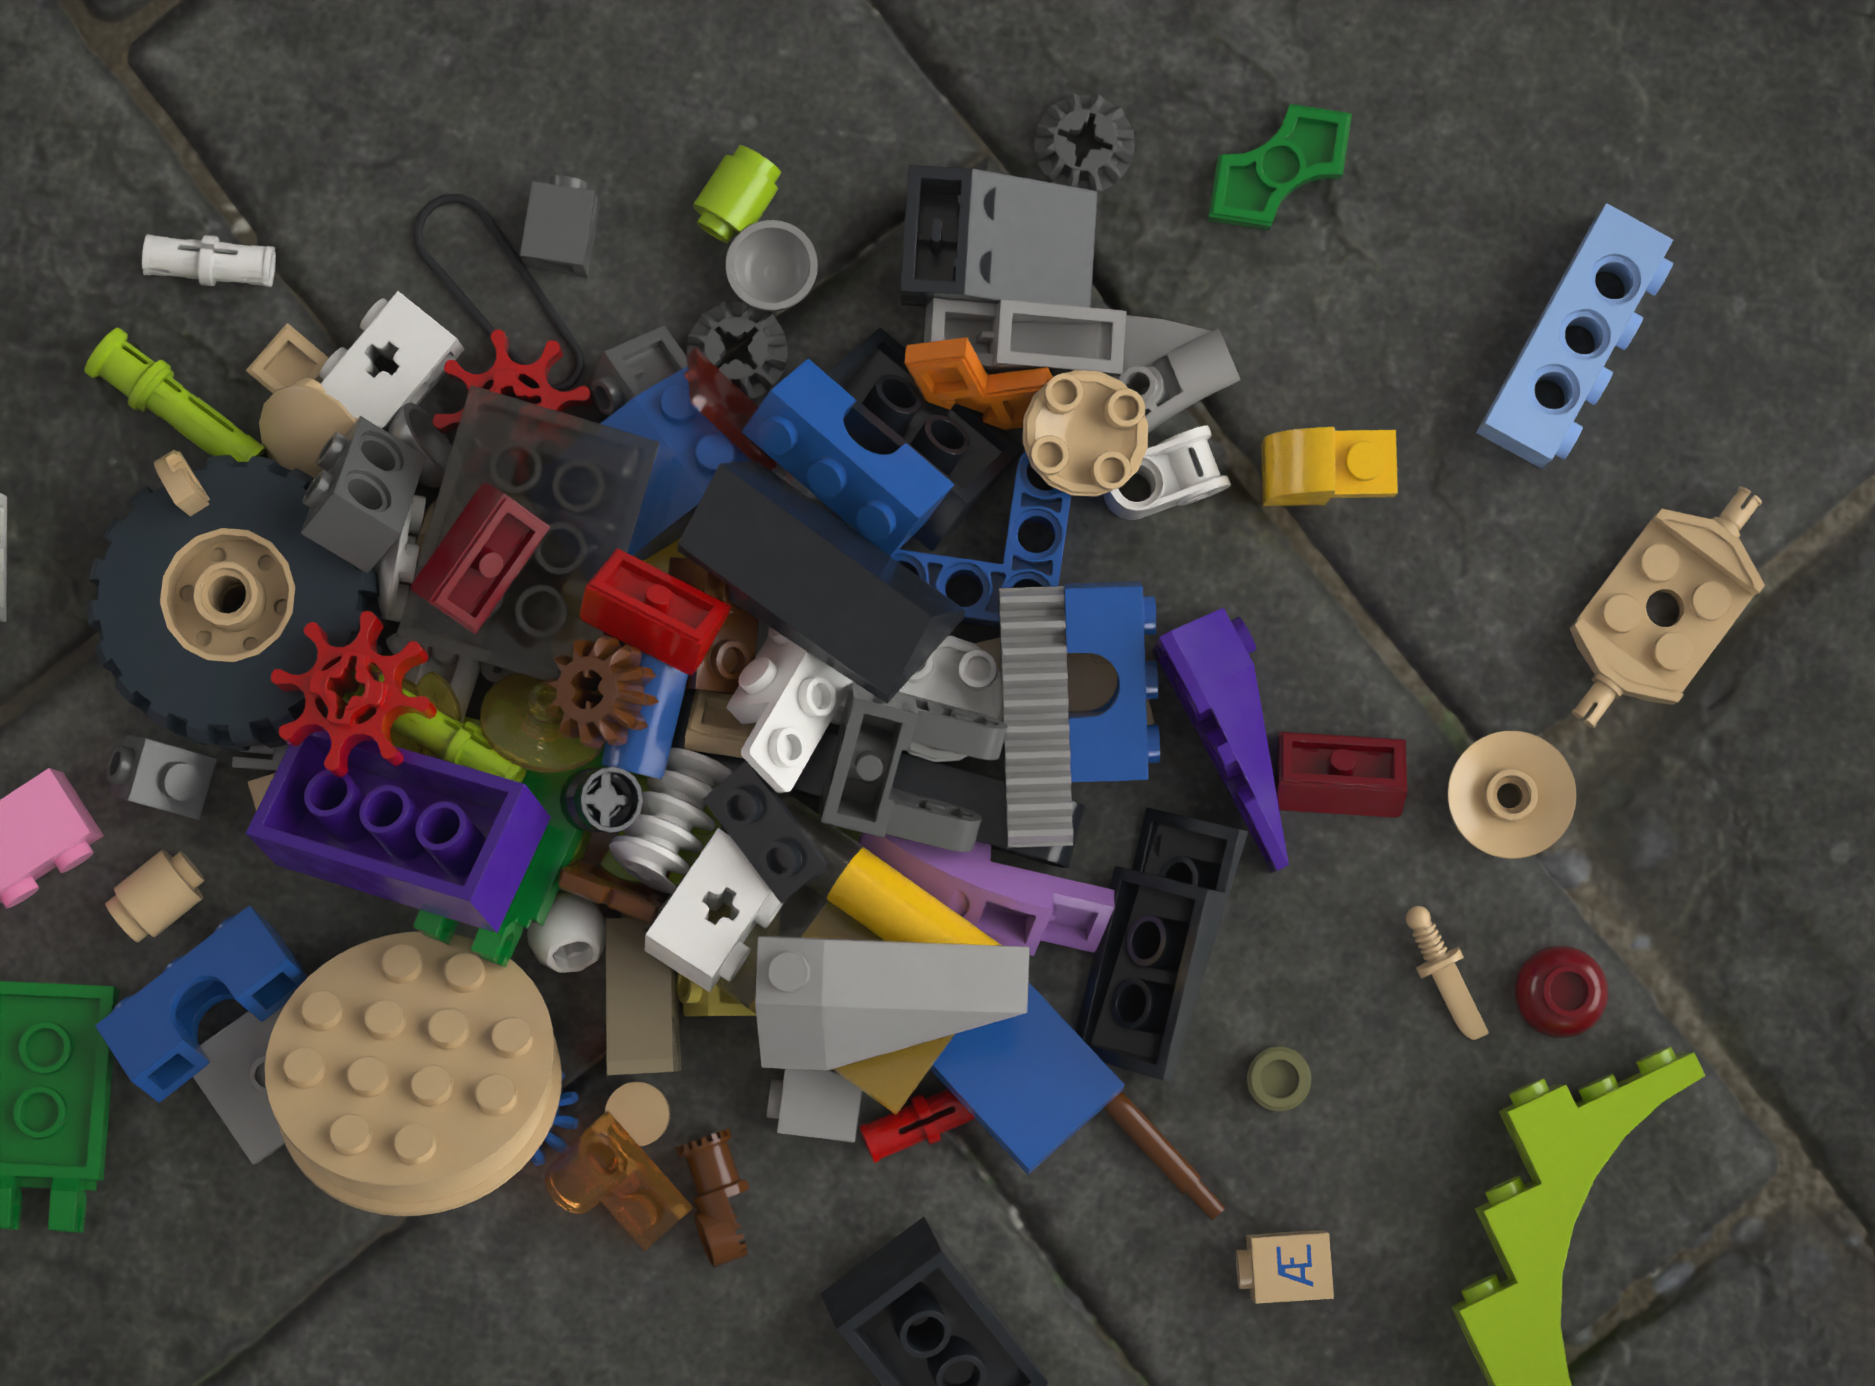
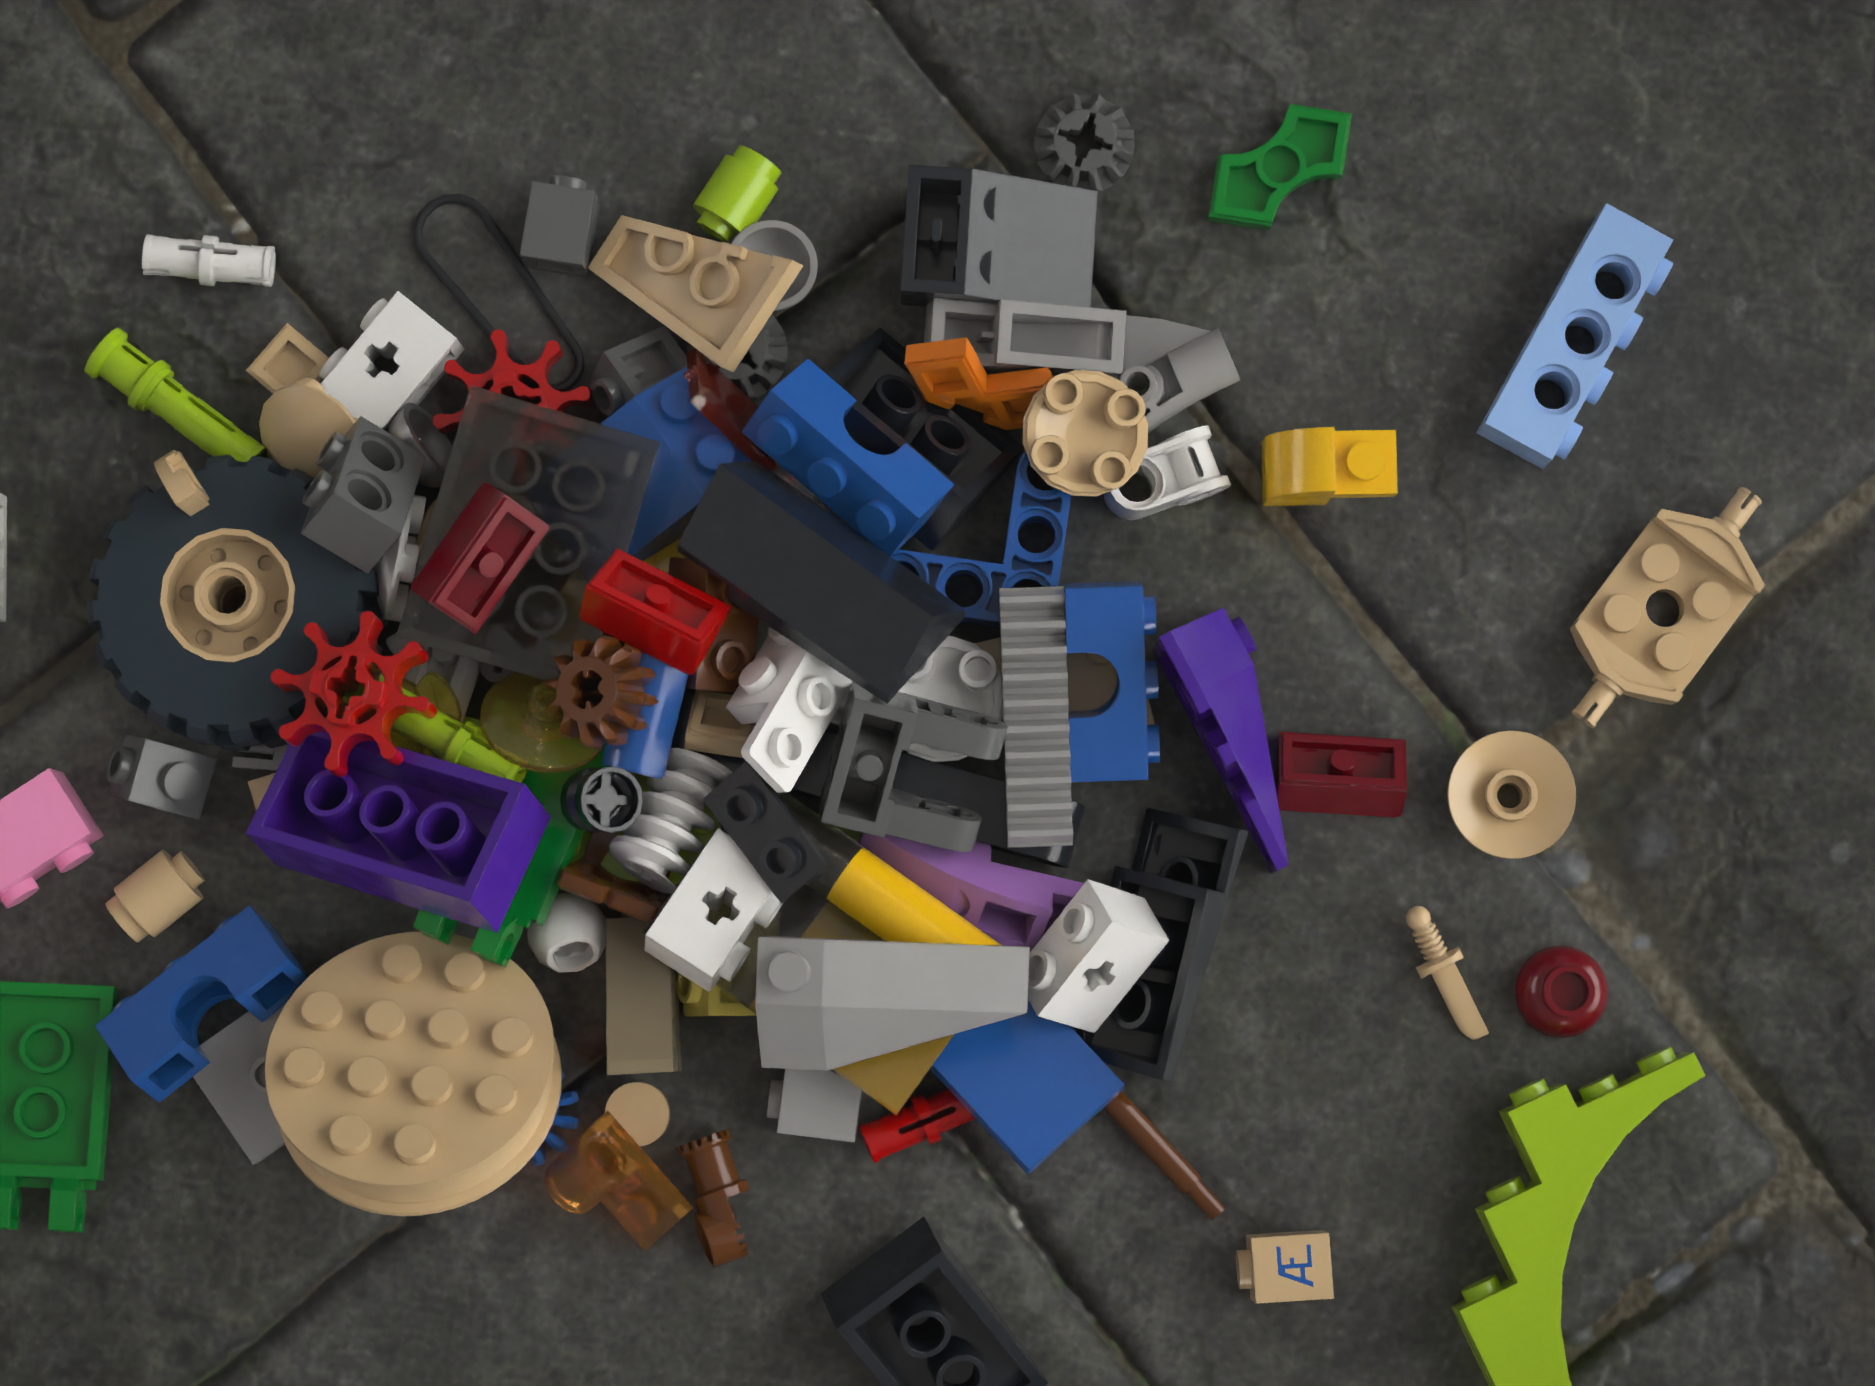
(695, 286): none -> tan wing
(1092, 956): none -> white brick
(1278, 1078): olive tile -> none

